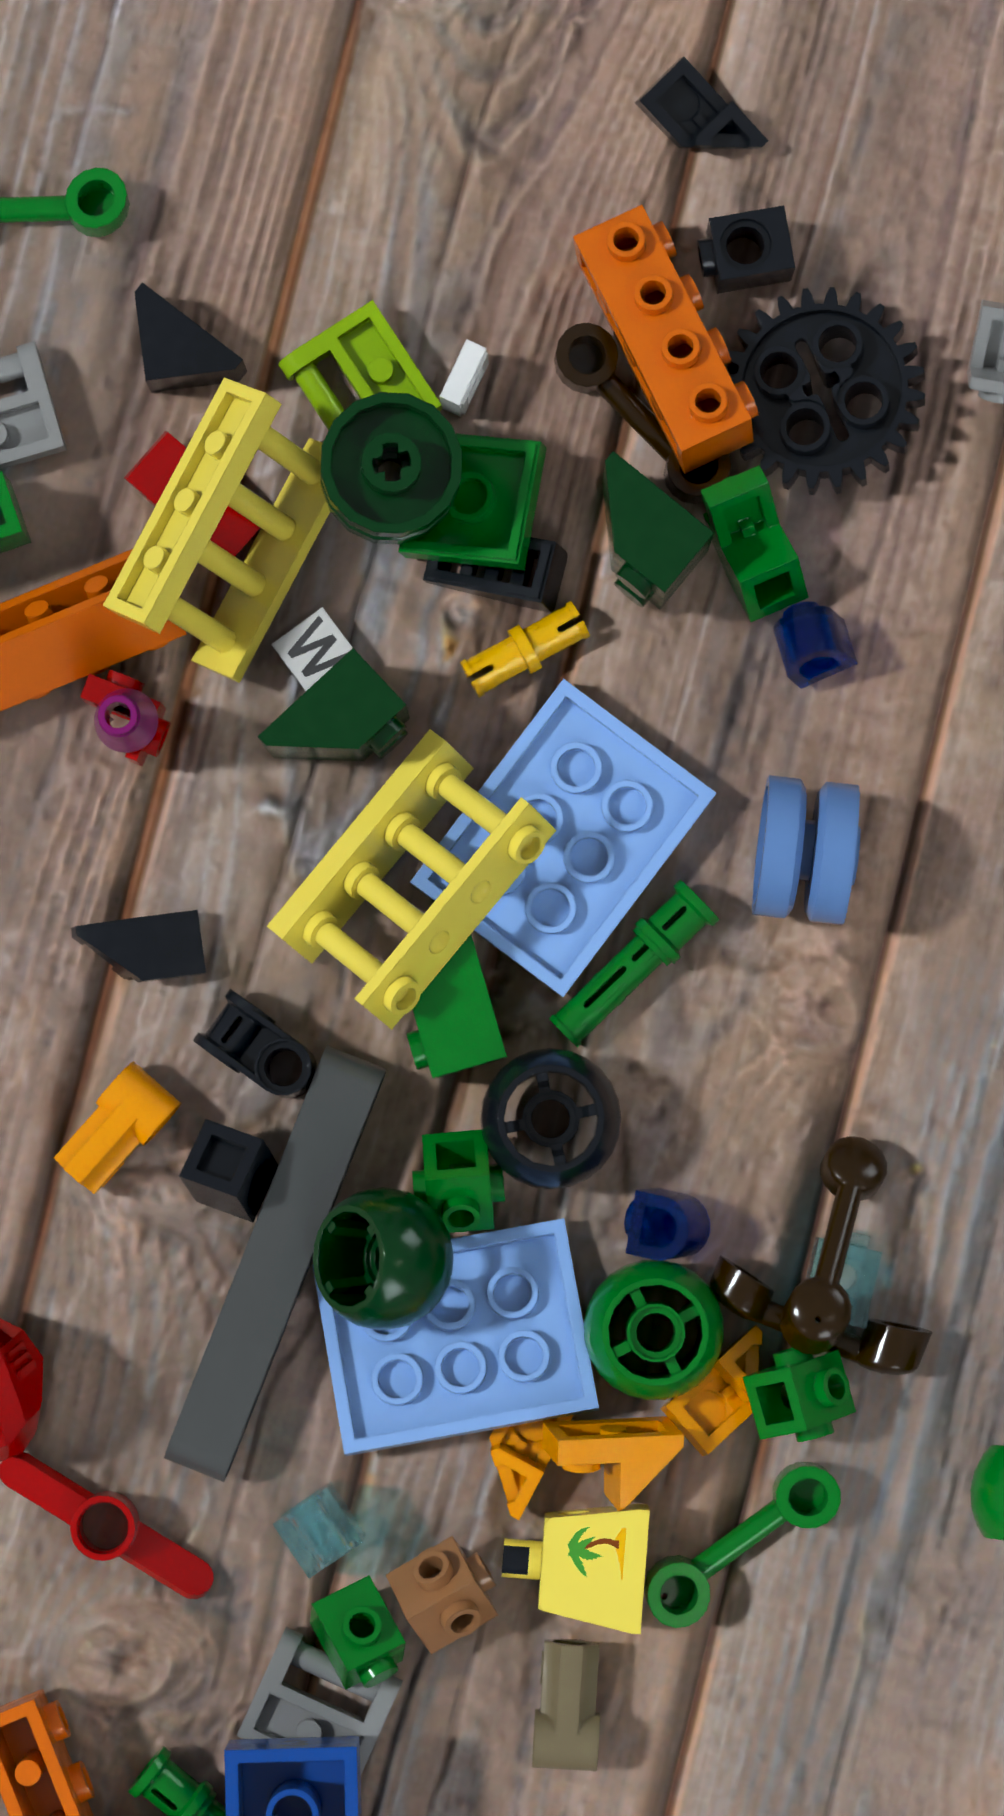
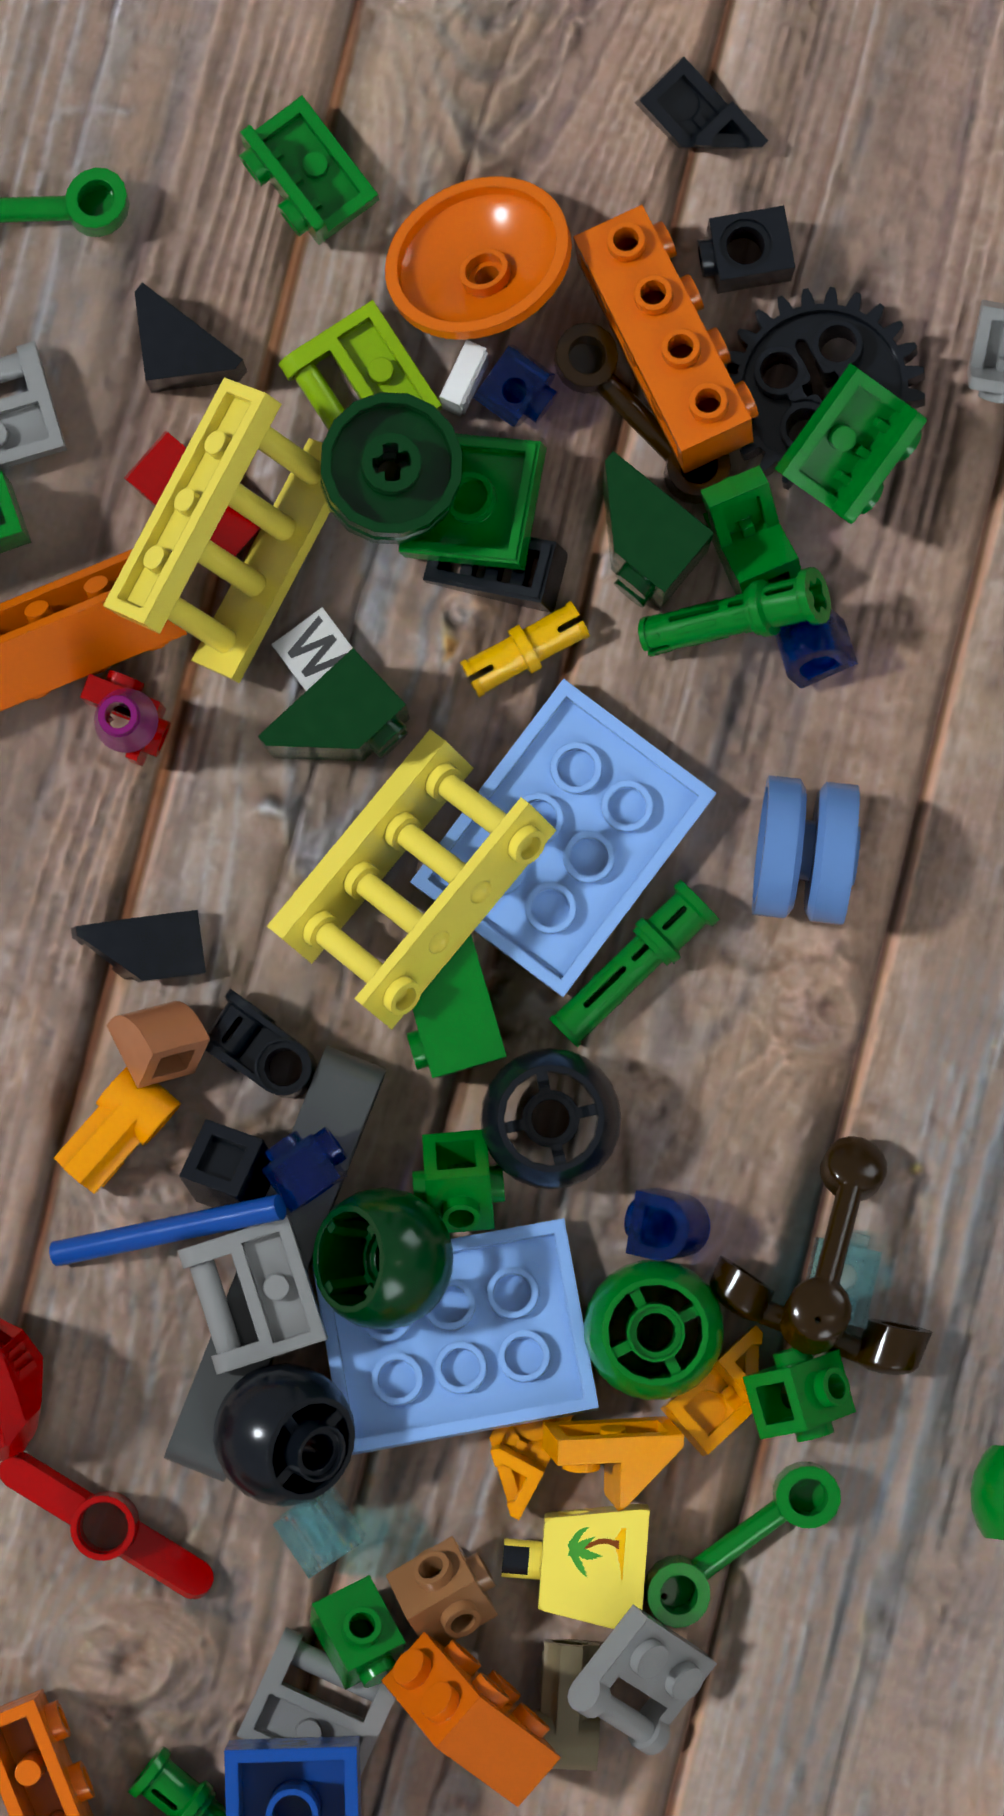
(159, 1042): none -> nougat brick
(168, 1230): none -> blue bar
(273, 1287): none -> light grey plate
(284, 1434): none -> black wheel
(305, 1167): none -> clear blue plate
(308, 170): none -> green bracket
(472, 1716): none -> orange brick
(478, 258): none -> orange dish
(517, 388): none -> clear blue plate
(653, 1662): none -> light grey plate
(760, 610): none -> green pin
(852, 444): none -> green bracket

